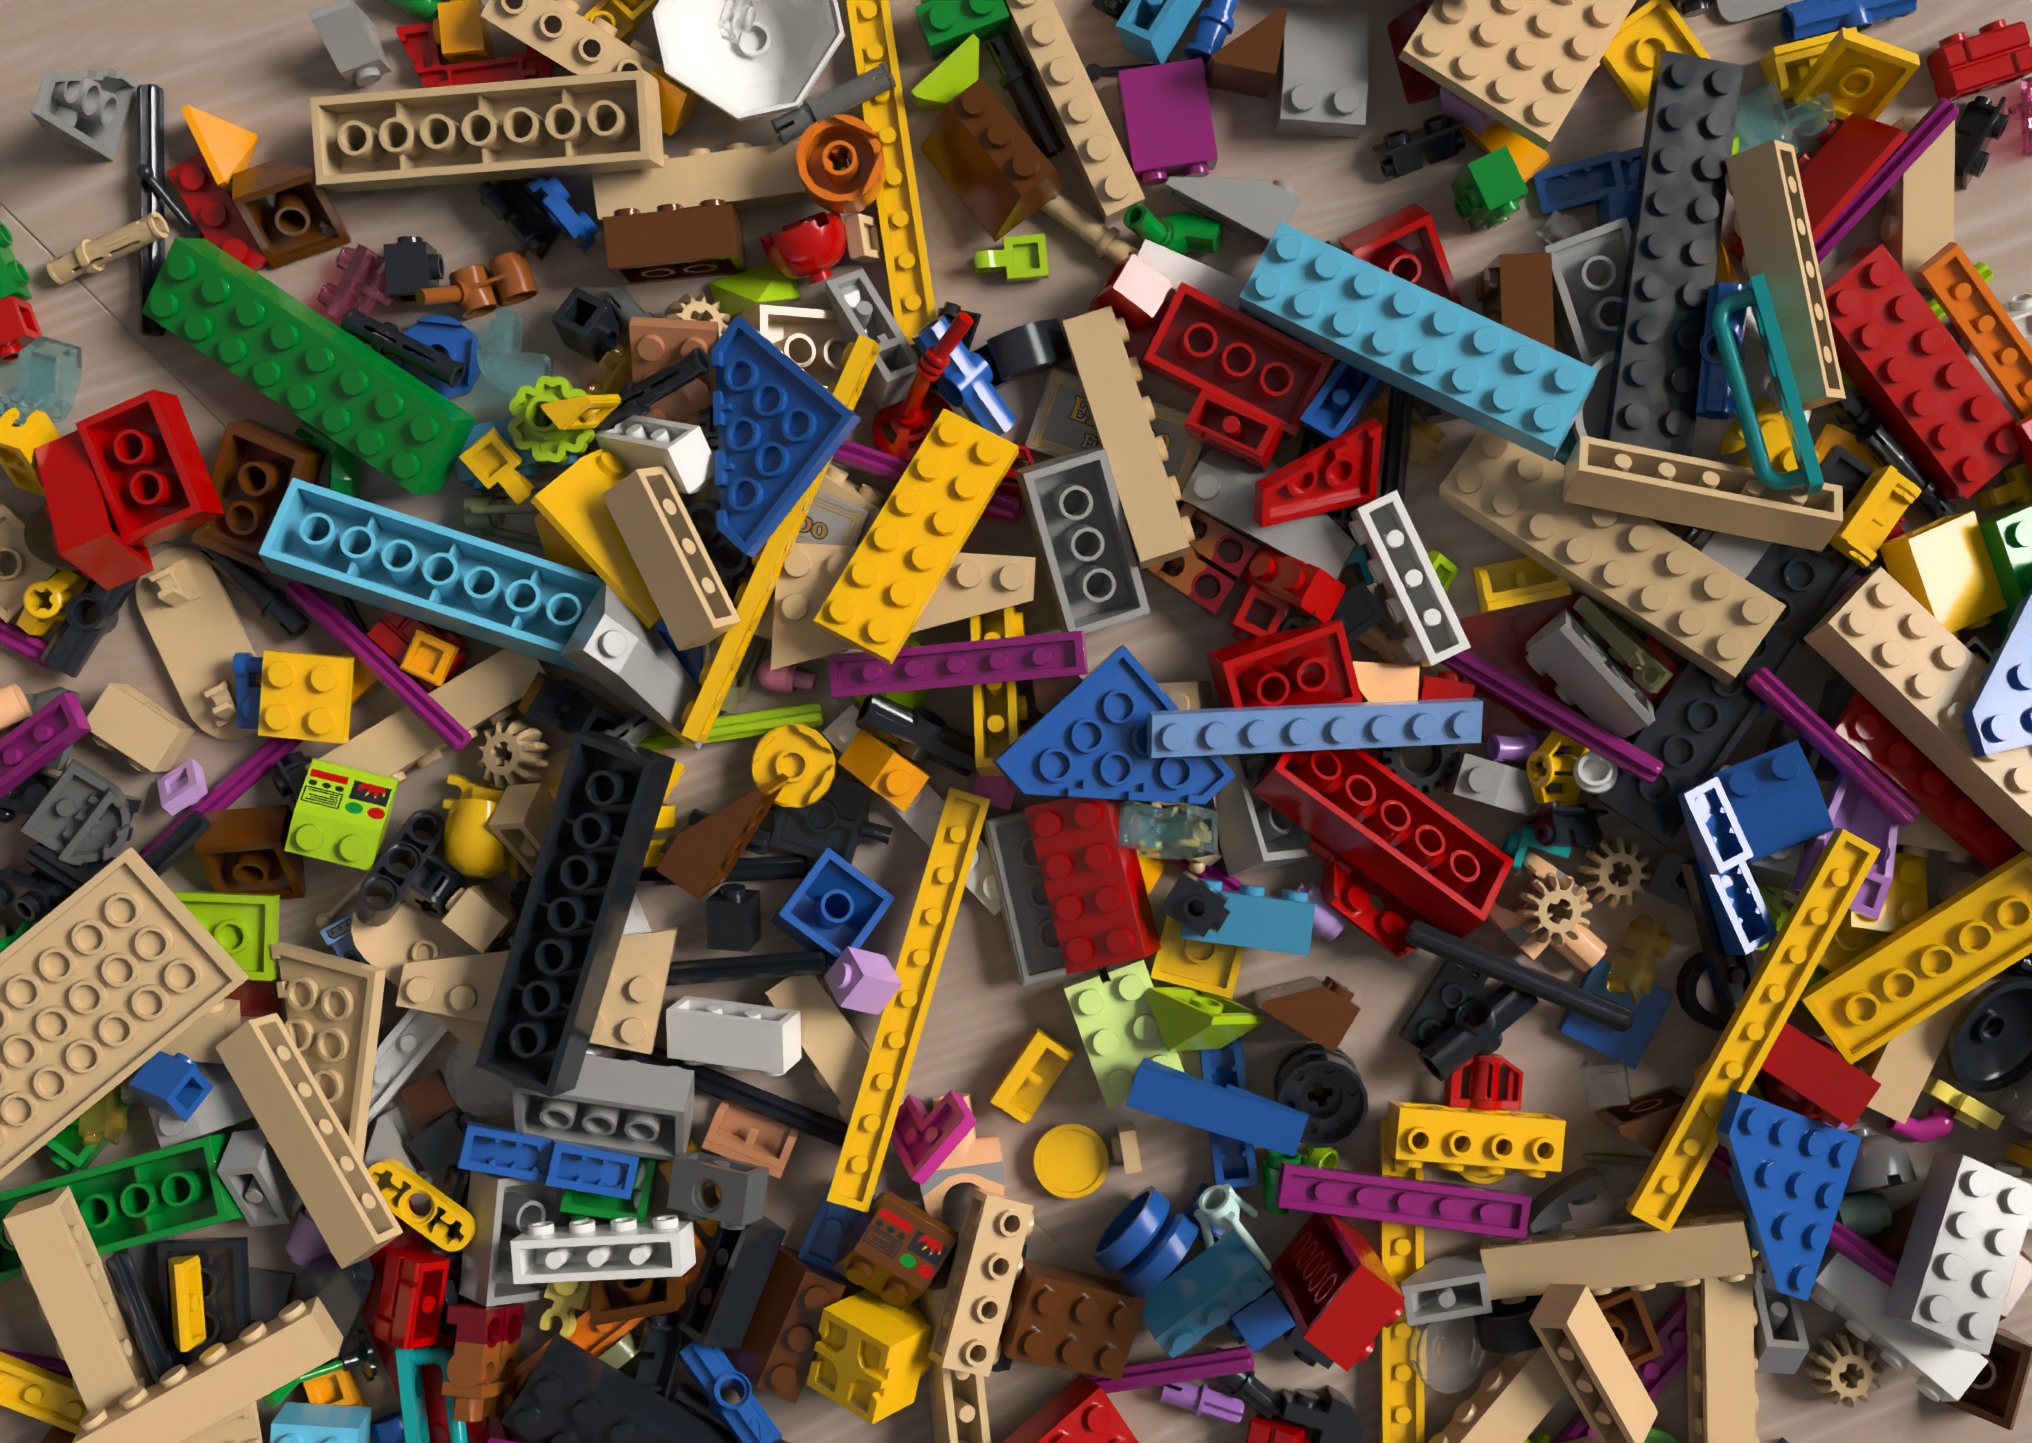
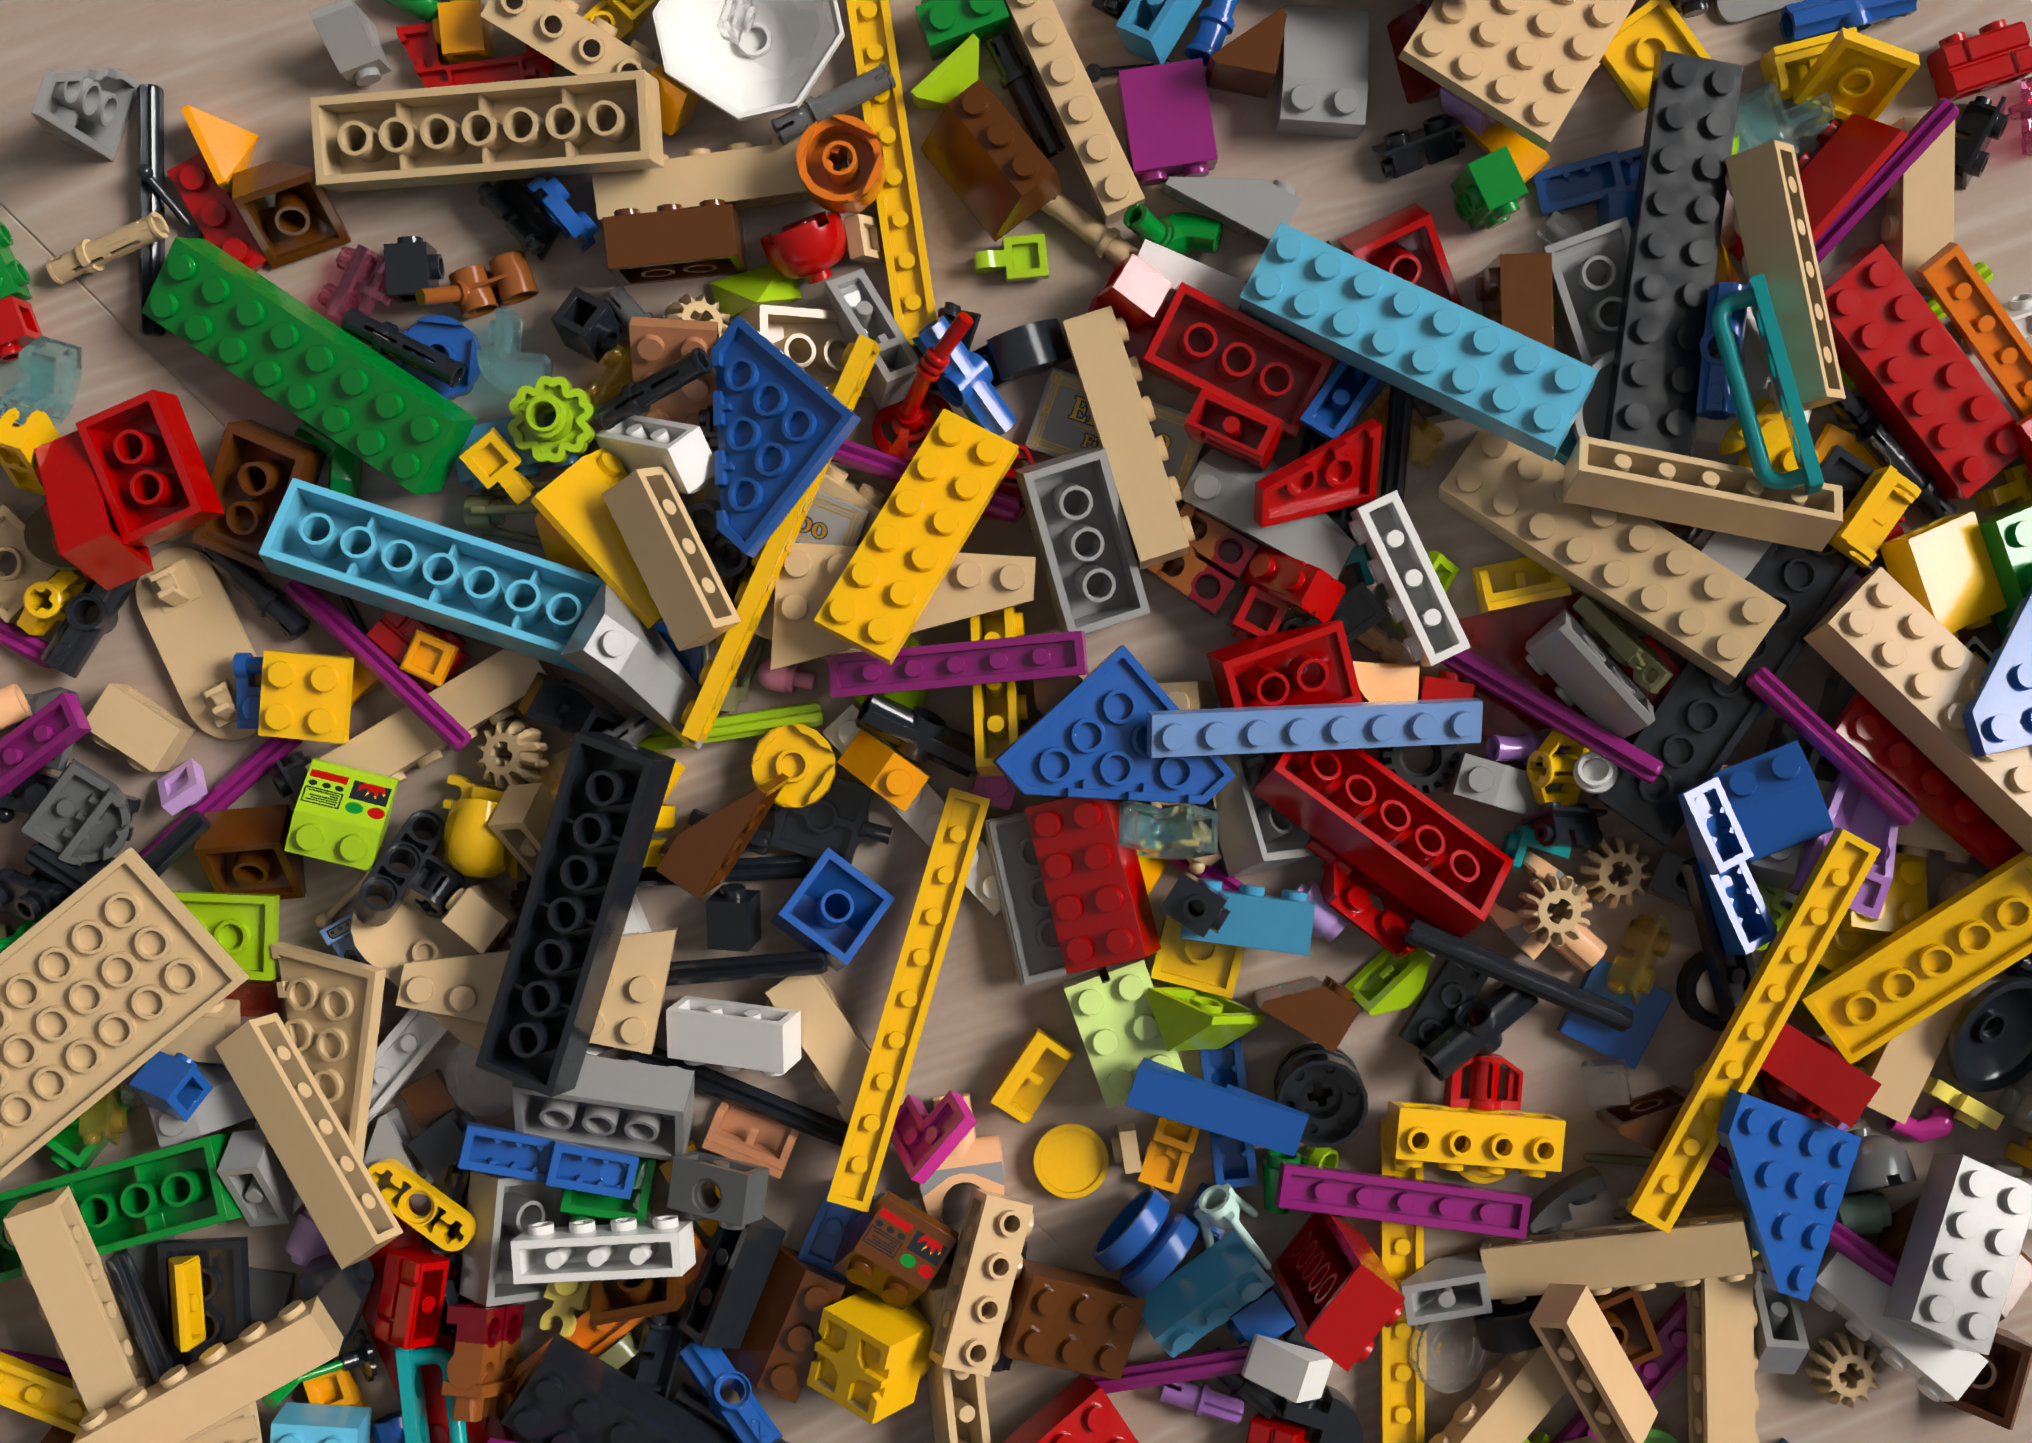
(581, 411): yellow slope -> none
(862, 980): lavender brick -> none
(1167, 1154): none -> light orange slope
(1287, 1368): none -> white slope
(1390, 982): none -> lime slope

